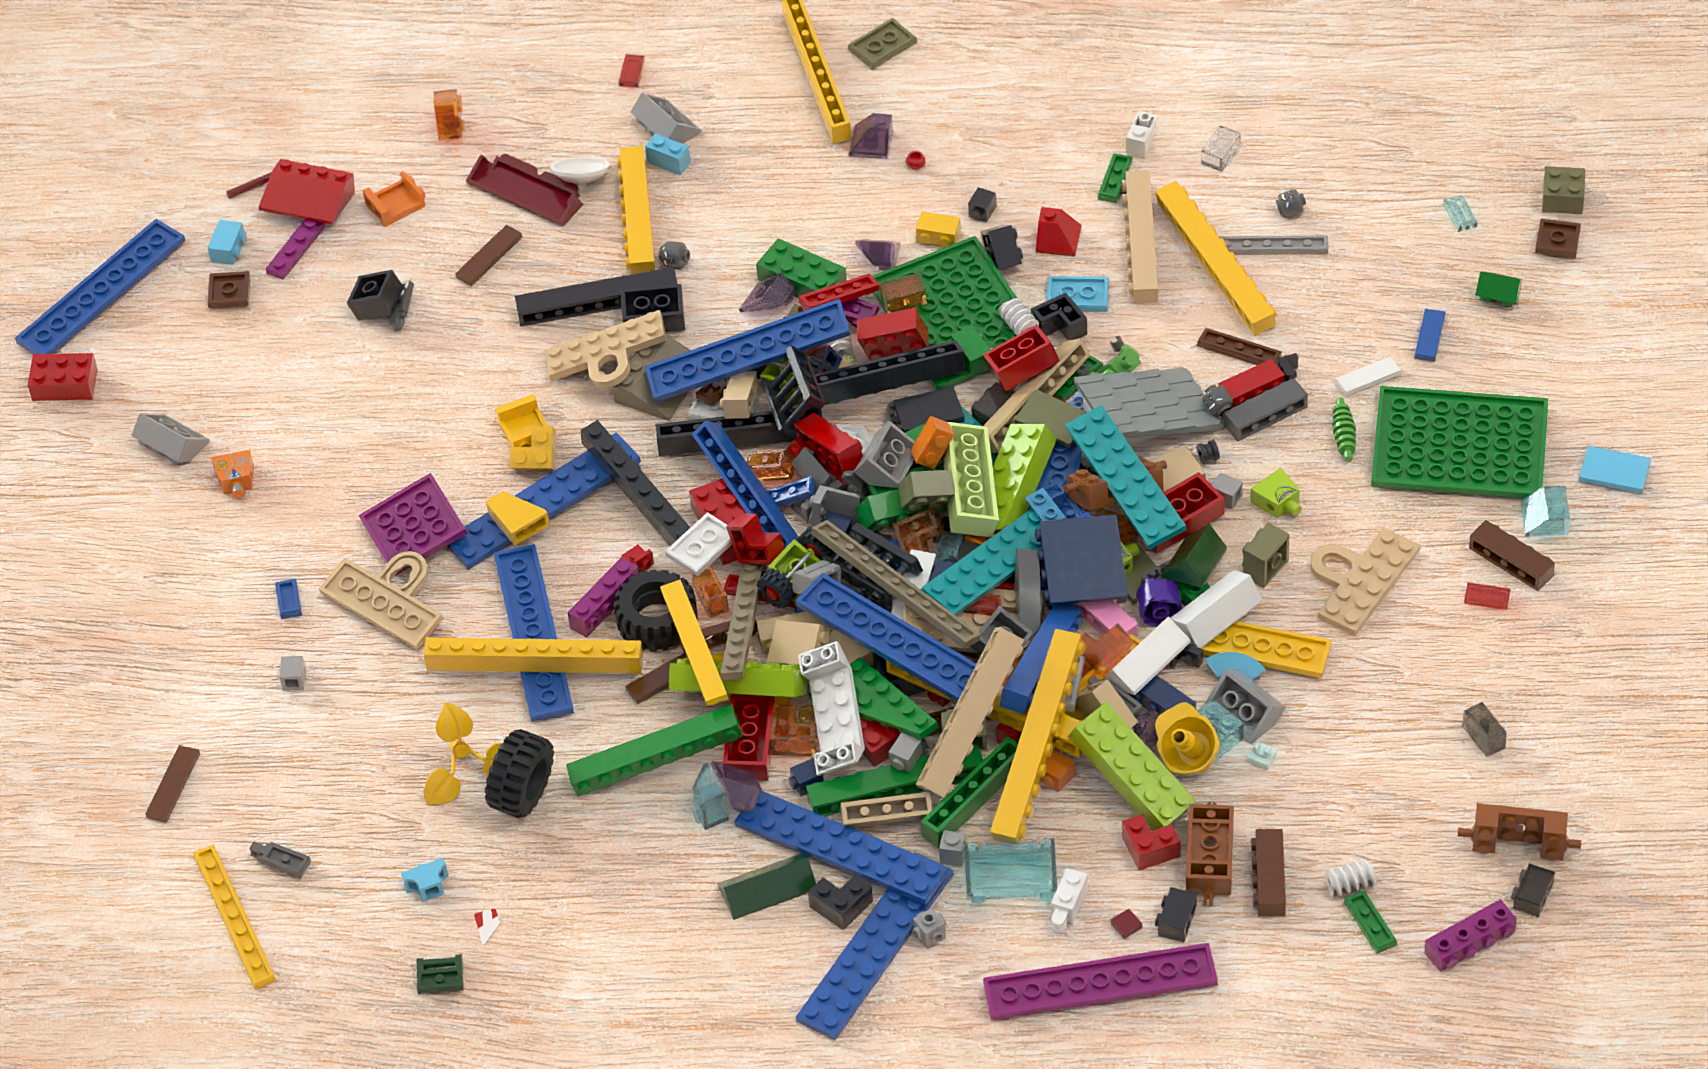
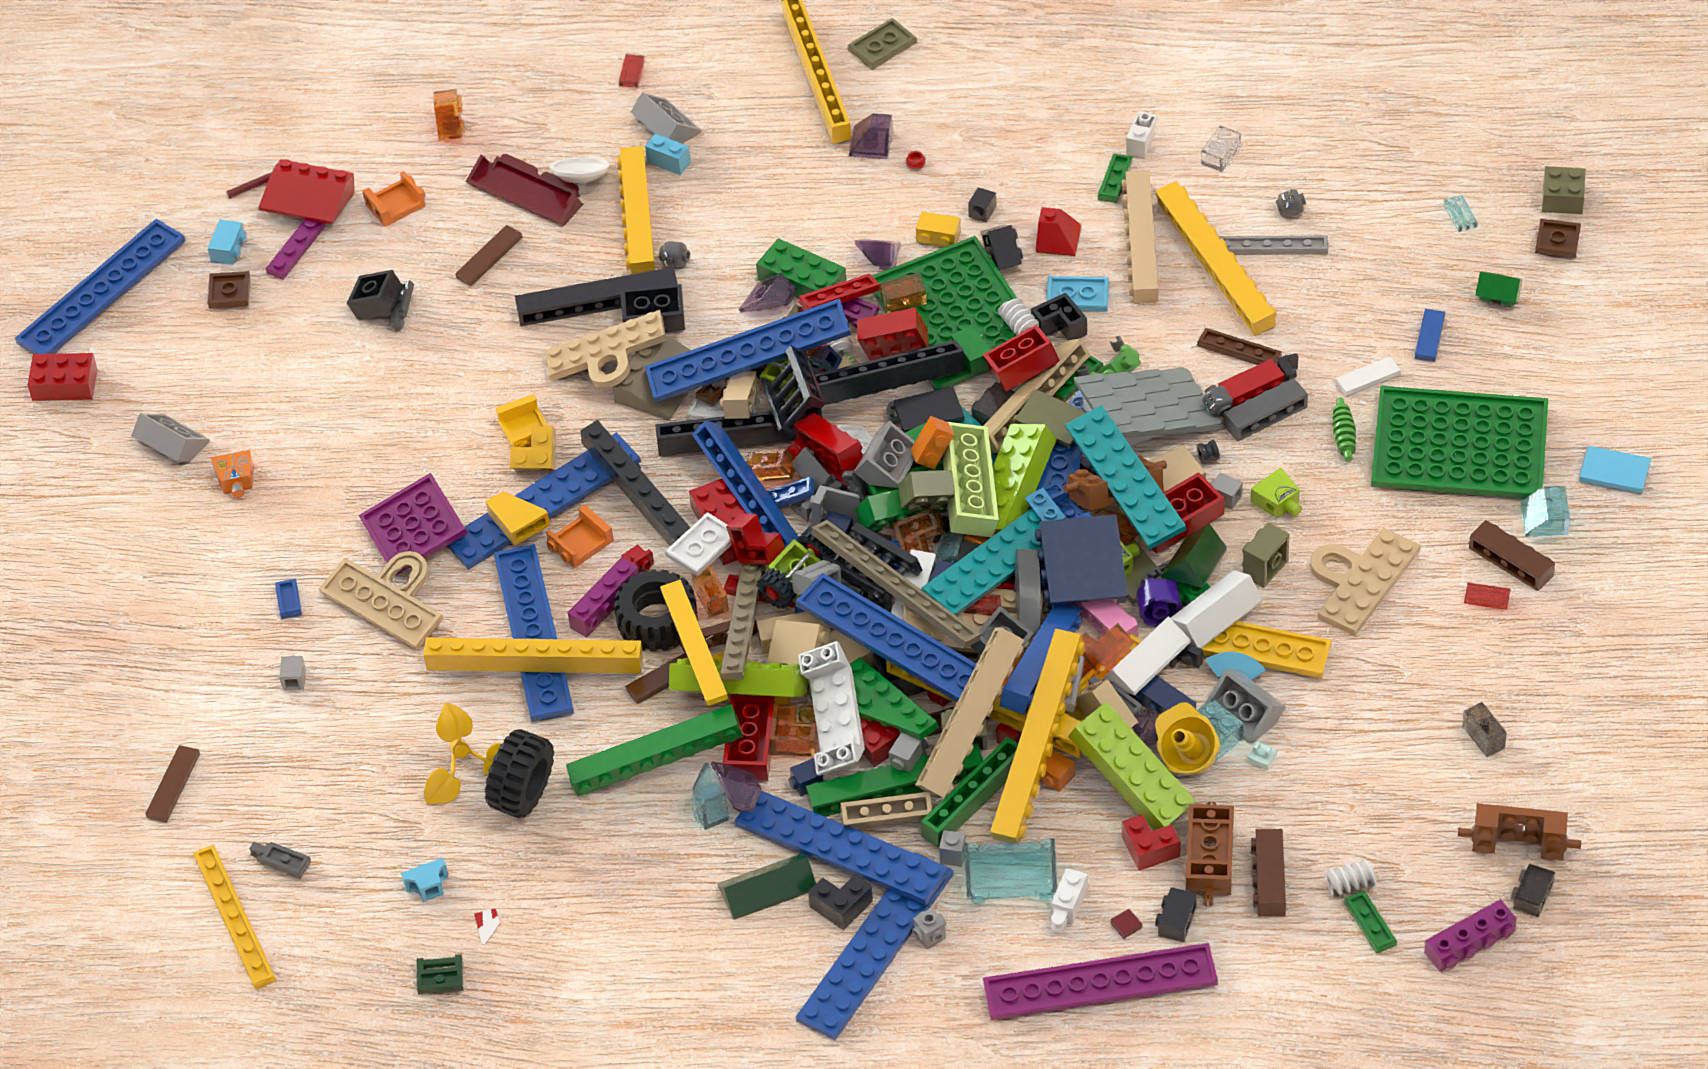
(581, 538): none -> orange panel

